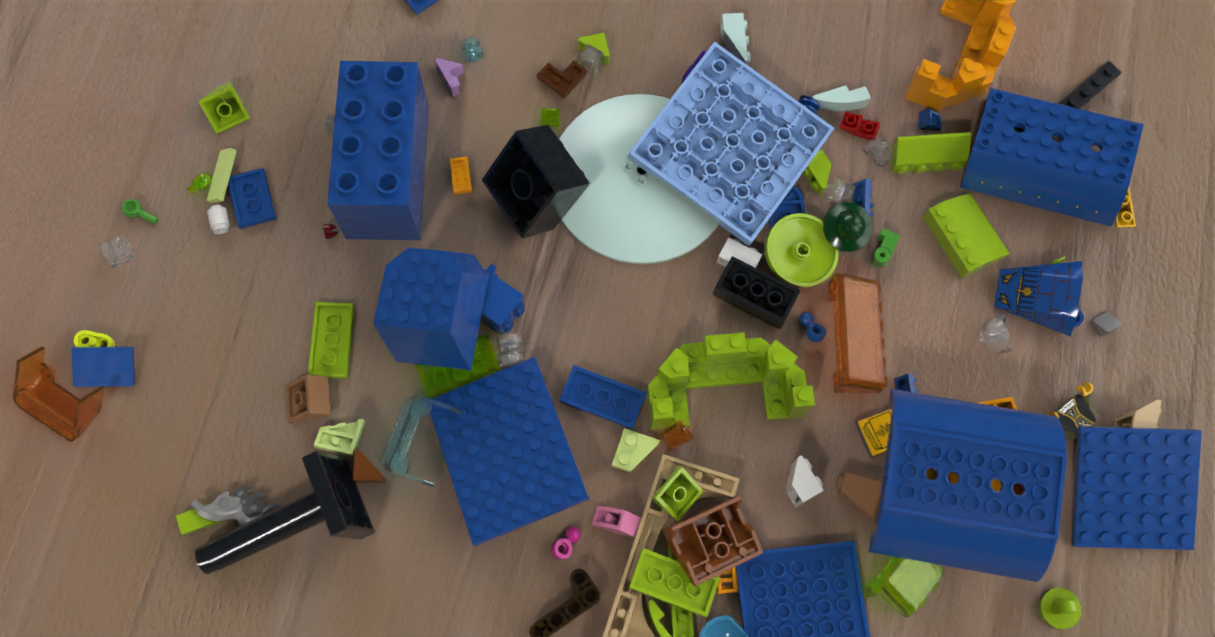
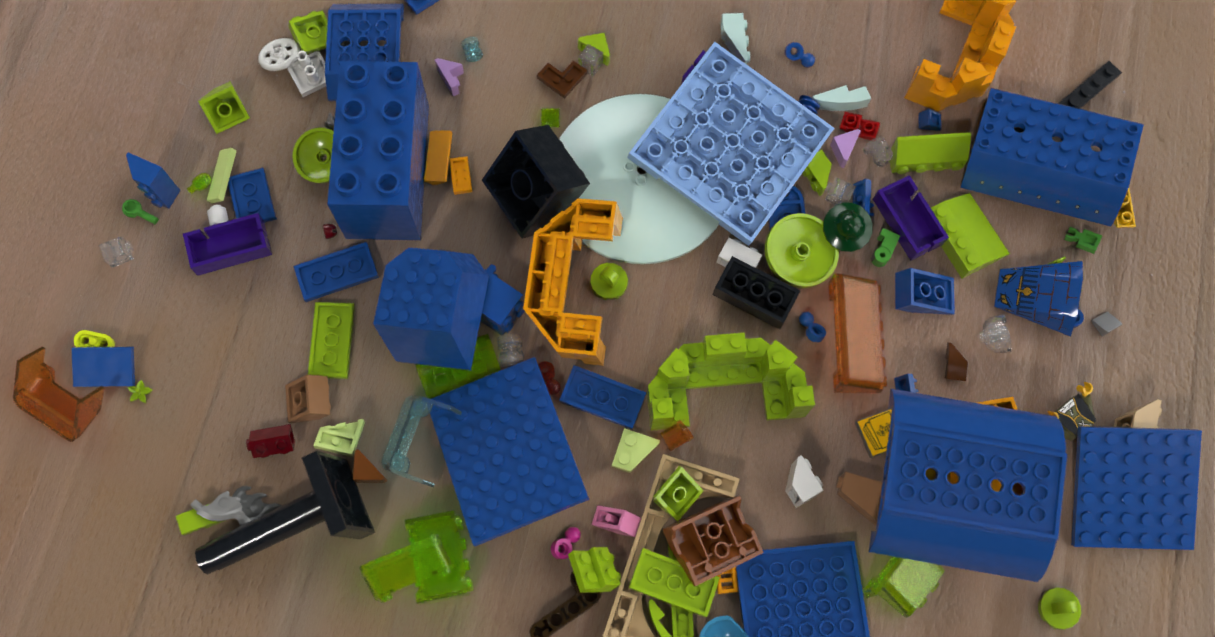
(139, 391): none -> lime plant
(153, 181): none -> blue slope
(227, 245): none -> dark purple piece
(271, 441): none -> dark red brick
(278, 54): none -> white plate
(308, 72): none -> white plate
(309, 154): none -> lime dish
(310, 31): none -> lime plate
(336, 272): none -> blue plate
(358, 24): none -> blue slope
(408, 566): none -> clear neon green windscreen
(438, 157): none -> light orange slope
(456, 584): none -> clear neon green windscreen
(544, 302): none -> light orange brick
(552, 384): none -> clear red plate
(595, 570): none -> lime plate
(609, 281): none -> lime tile
(807, 59): none -> blue plate
(843, 145): none -> lavender slope
(910, 218): none -> dark purple piece
(924, 292): none -> blue slope
(956, 364): none -> reddish brown slope
(1086, 240): none -> bright green plate

